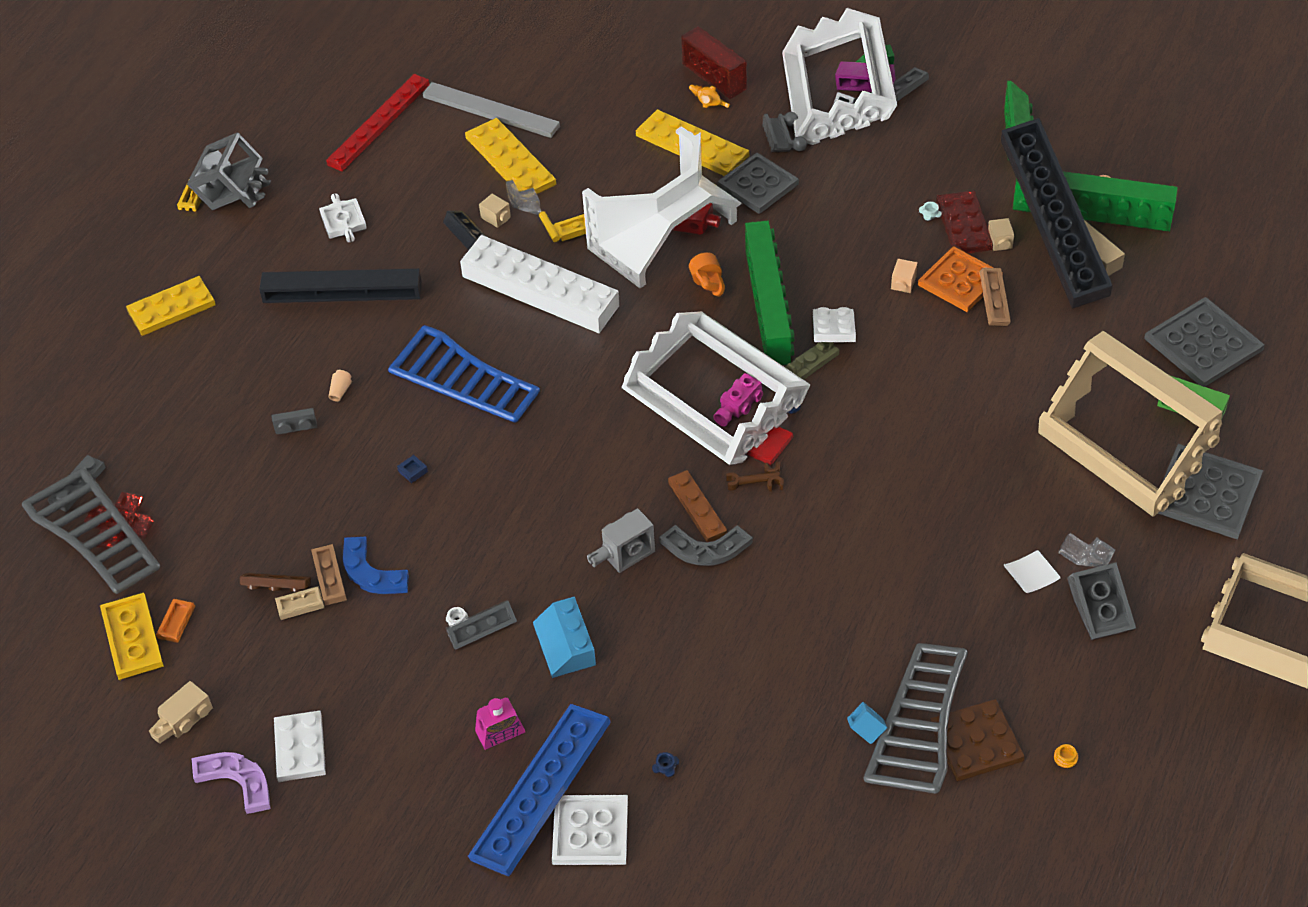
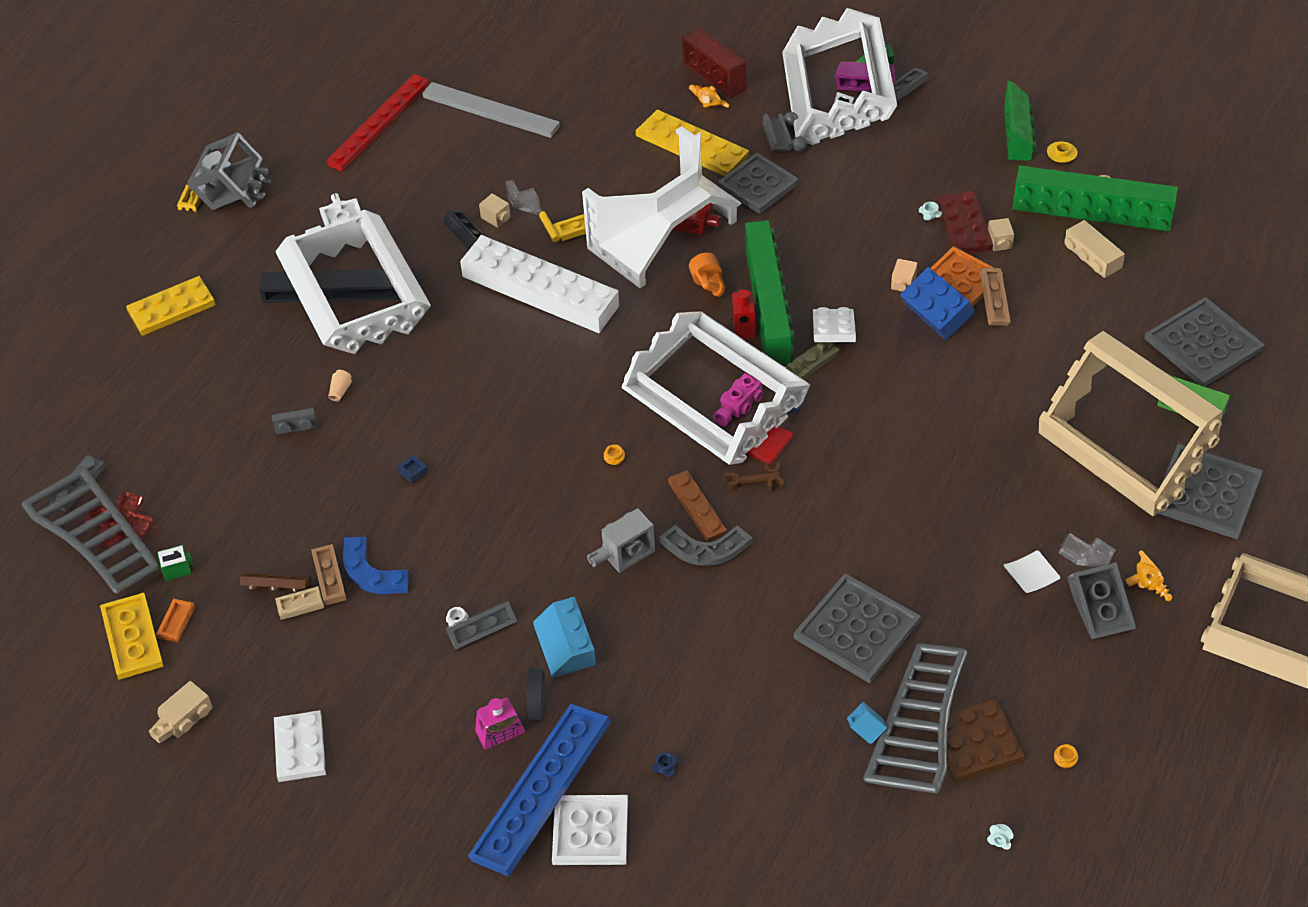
(175, 562): none -> brick
(237, 768): lavender plate -> none
(299, 253): none -> white door
(462, 396): blue bar -> none
(510, 156): yellow plate -> none
(536, 694): none -> black tyre
(614, 454): none -> light orange plate
(743, 306): none -> red torso
(857, 627): none -> dark grey plate
(937, 303): none -> blue brick
(1000, 836): none -> light aqua plate
(1056, 213): black brick -> none
(1068, 155): none -> yellow piece
(1149, 577): none -> light orange piece

